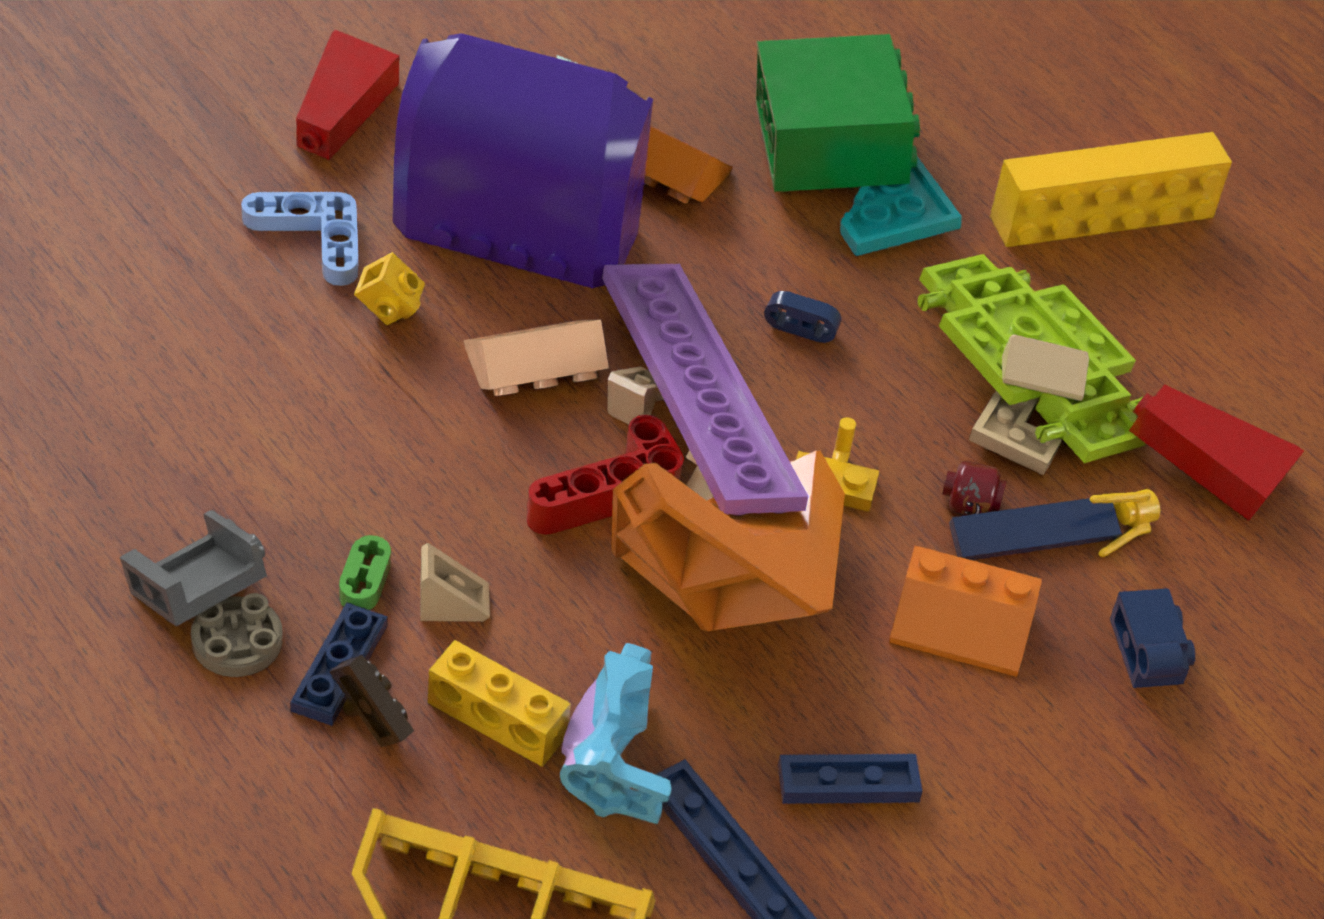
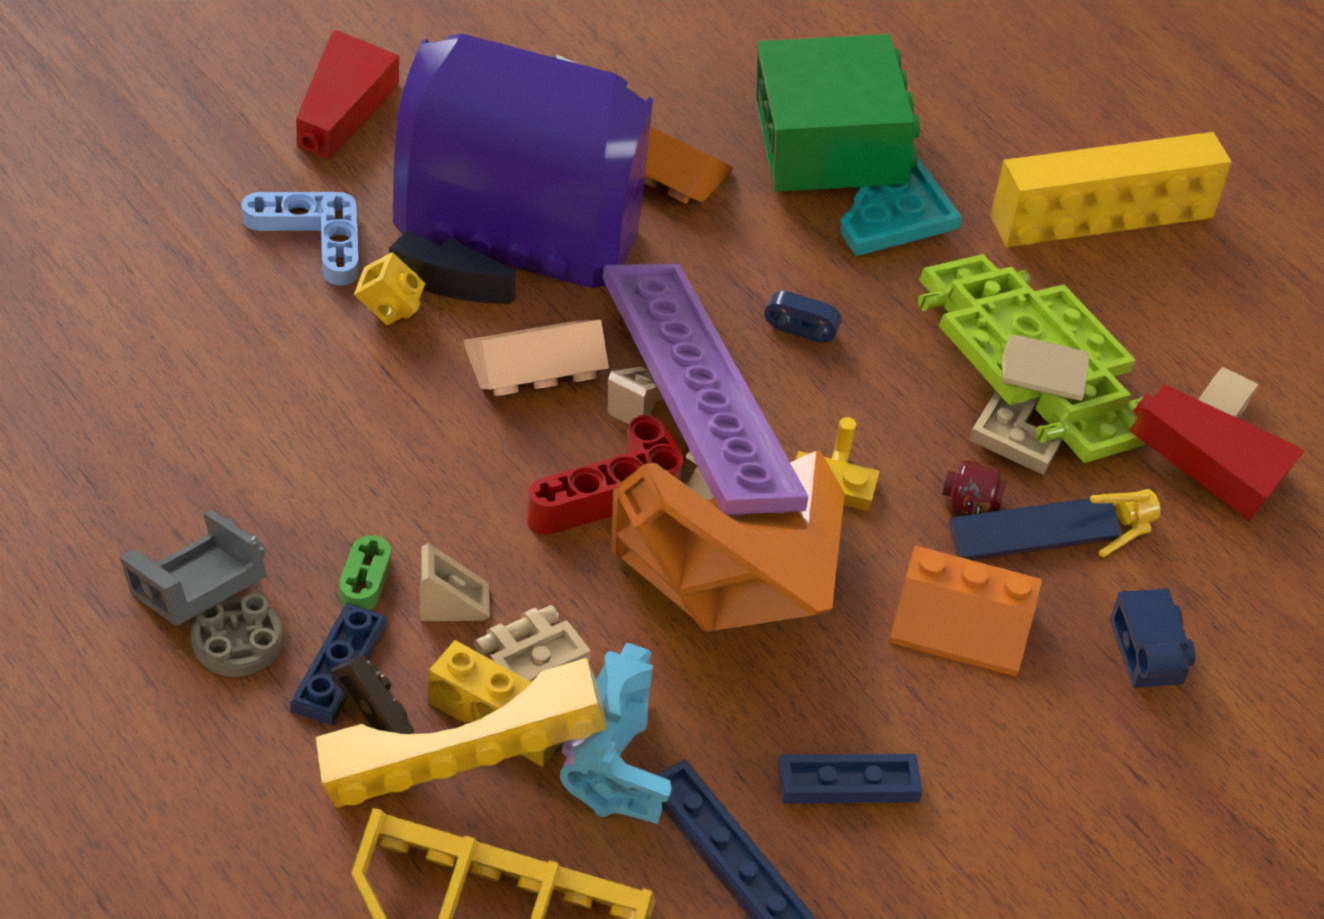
(370, 762): none -> yellow arch
(456, 270): none -> black slope
(544, 648): none -> tan plate
(1229, 392): none -> tan slope

